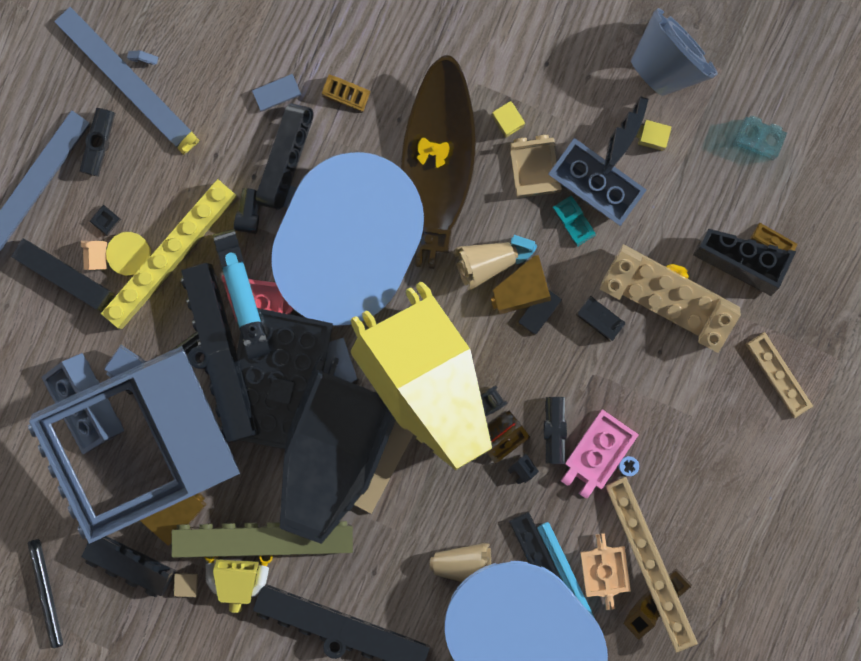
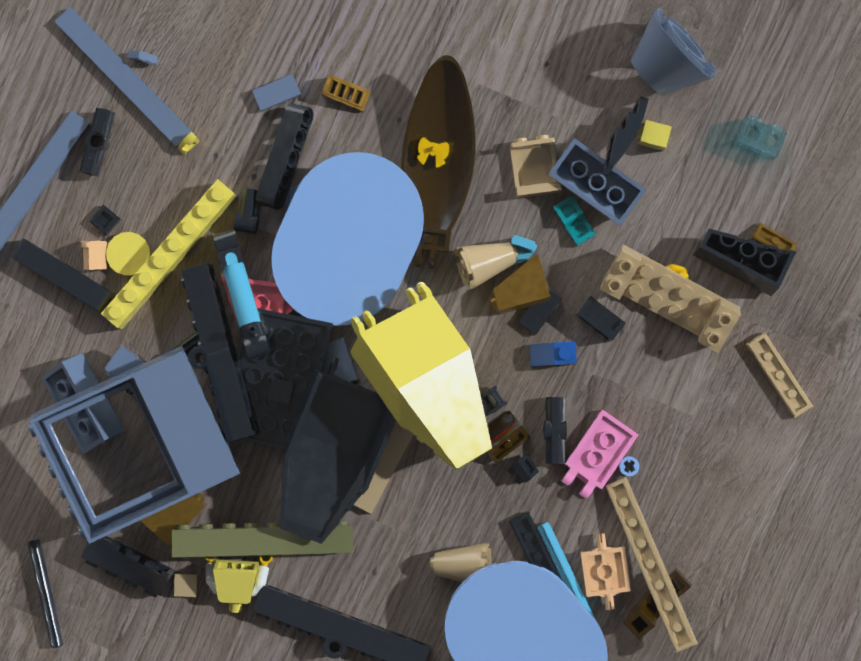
(508, 119): light yellow panel -> none
(553, 354): none -> blue slope

